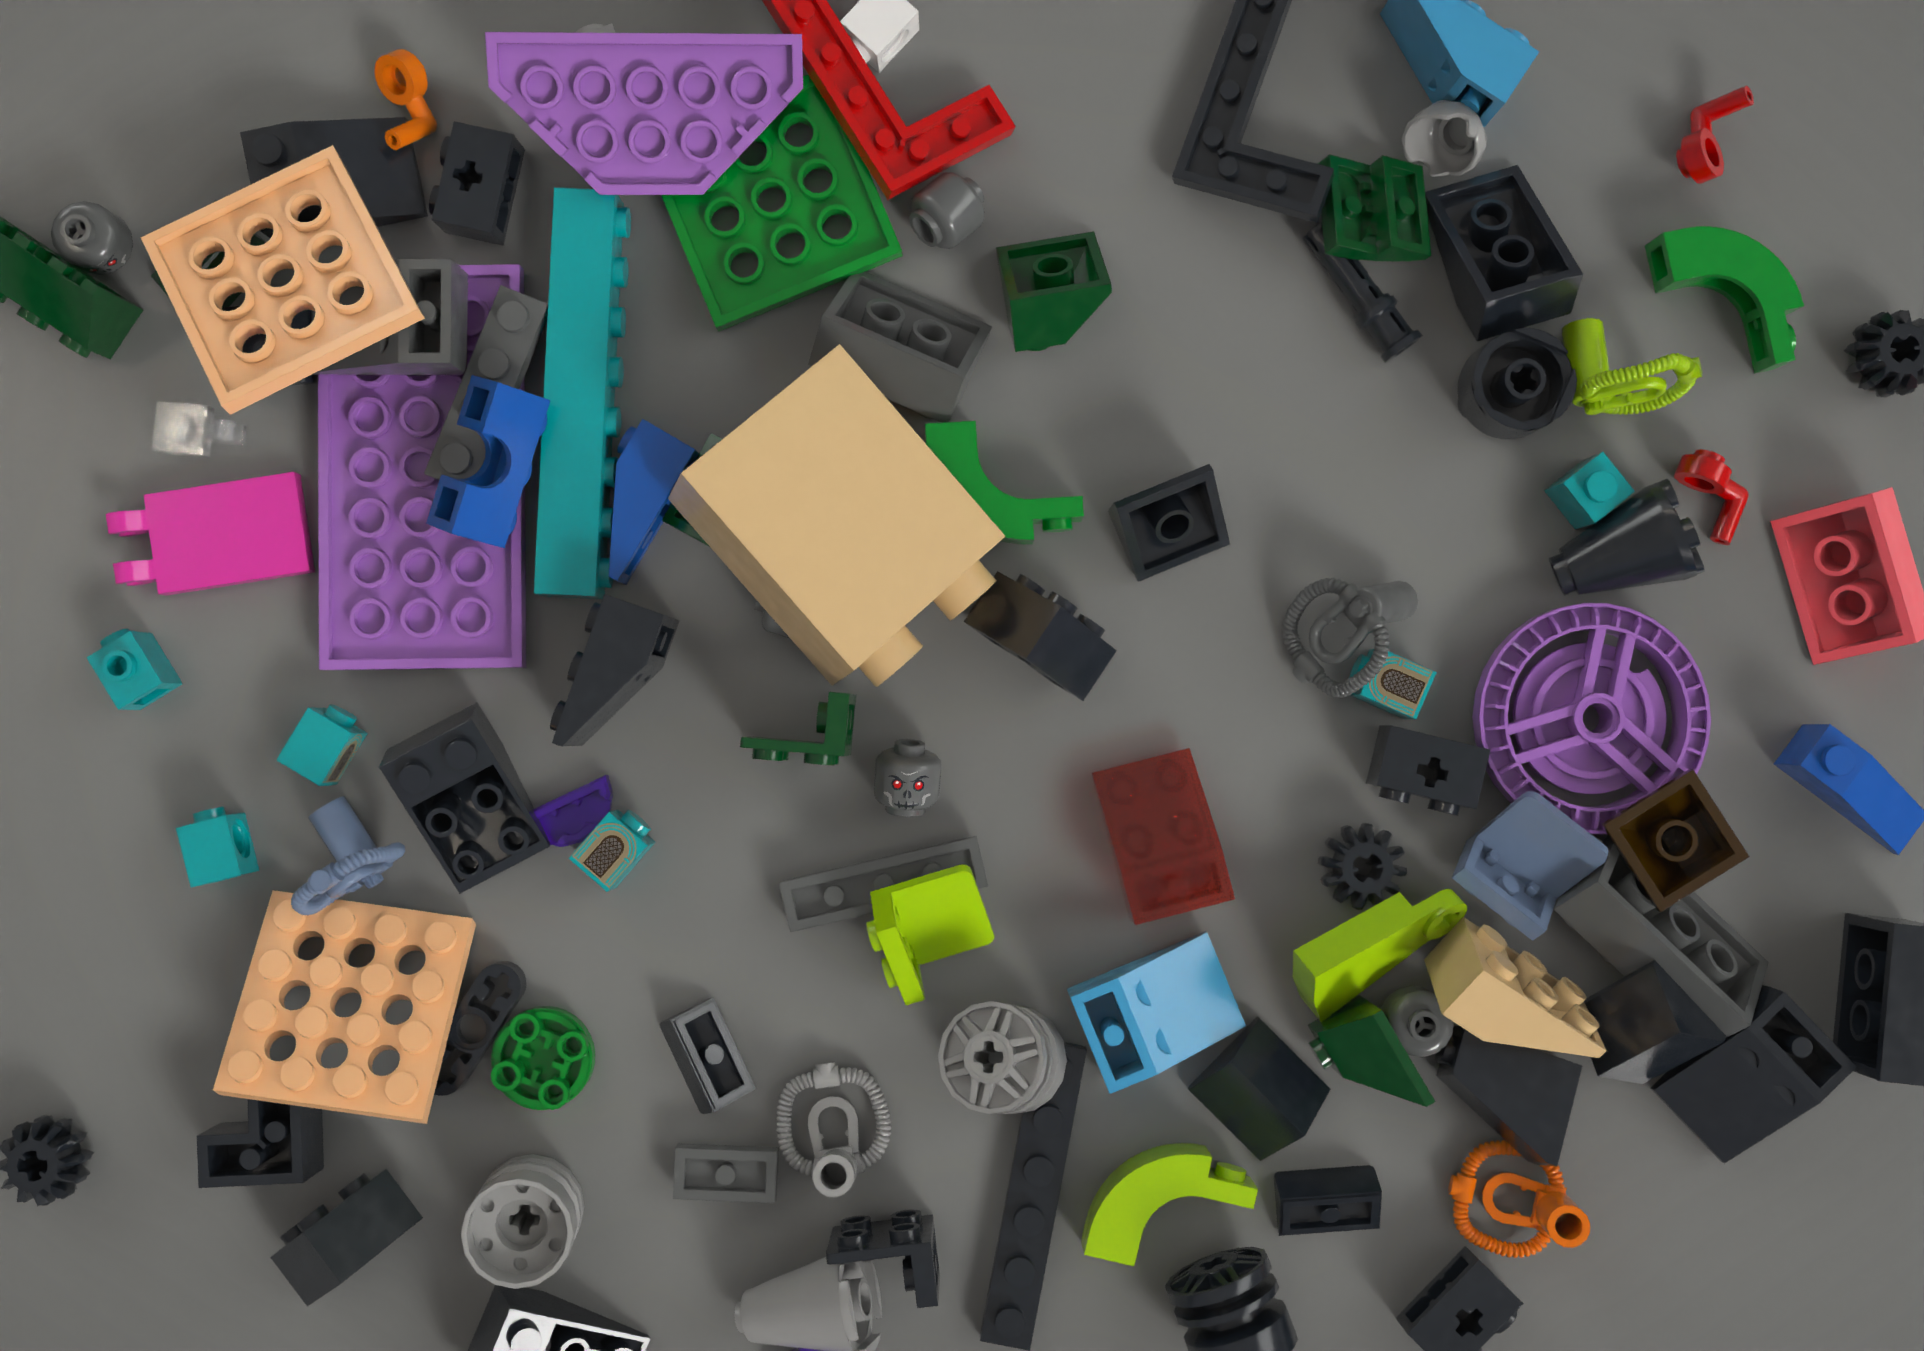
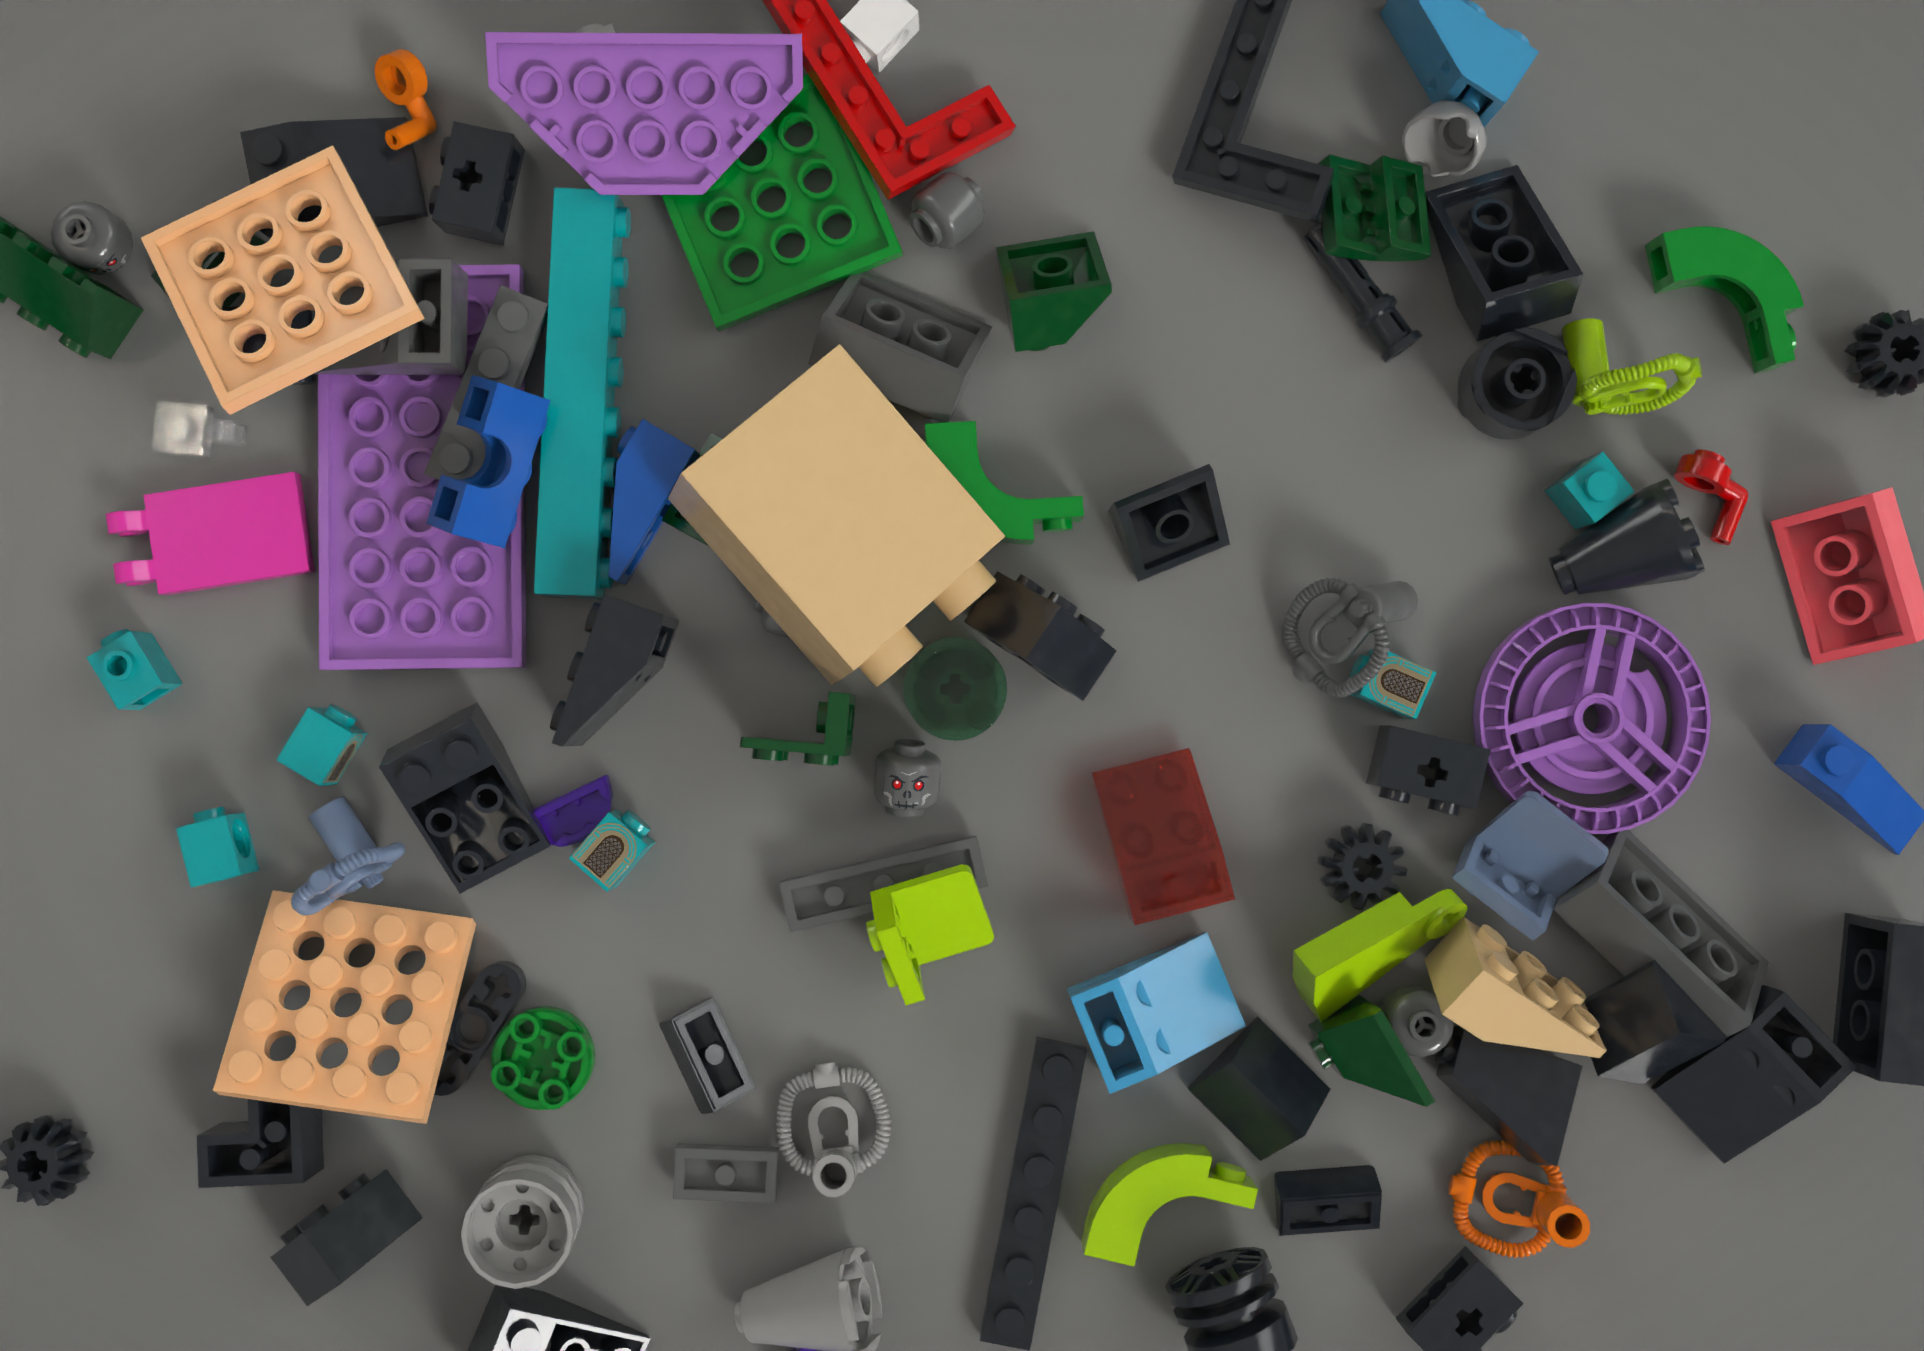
(903, 1235): black bracket -> none
(976, 668): none -> clear green brick
(1031, 1058): light grey wheel -> none
(1675, 840): dark brown slope -> none
(1700, 152): red plate -> none

